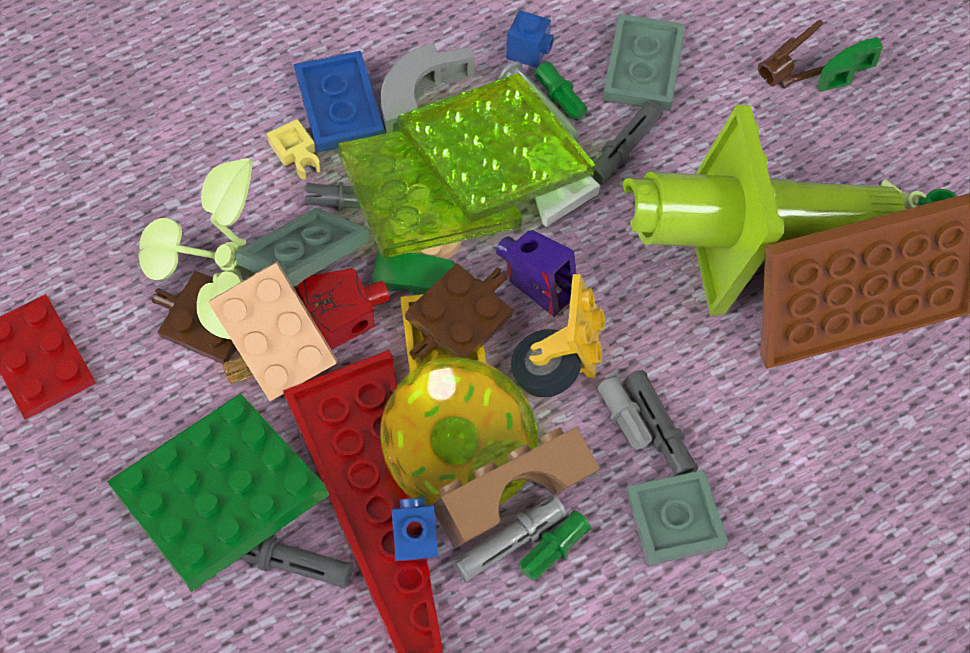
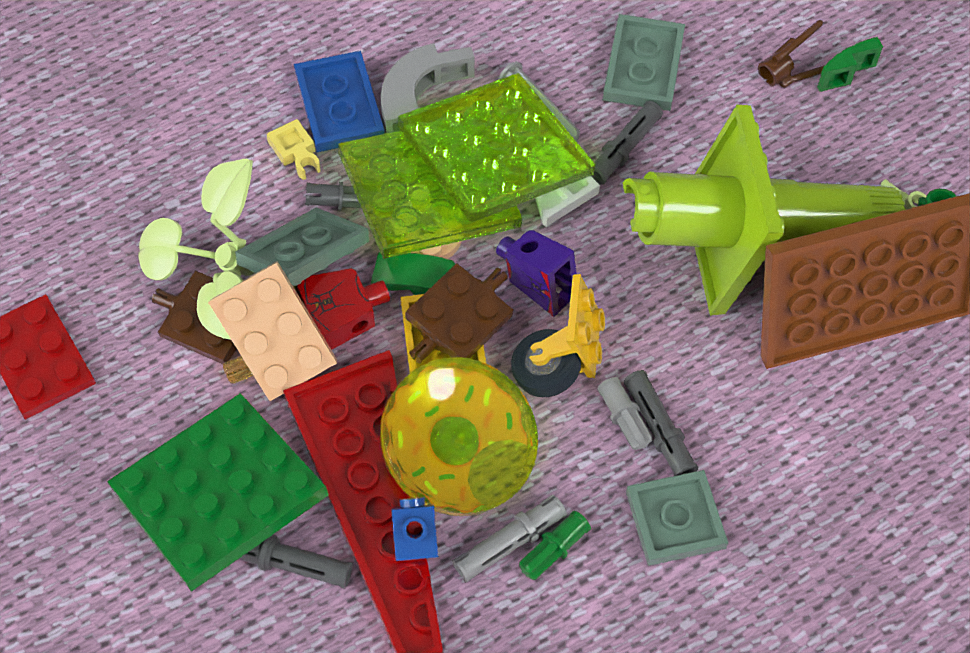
(474, 507): medium nougat arch -> none
(529, 39): blue brick -> none
(560, 91): green axle -> none

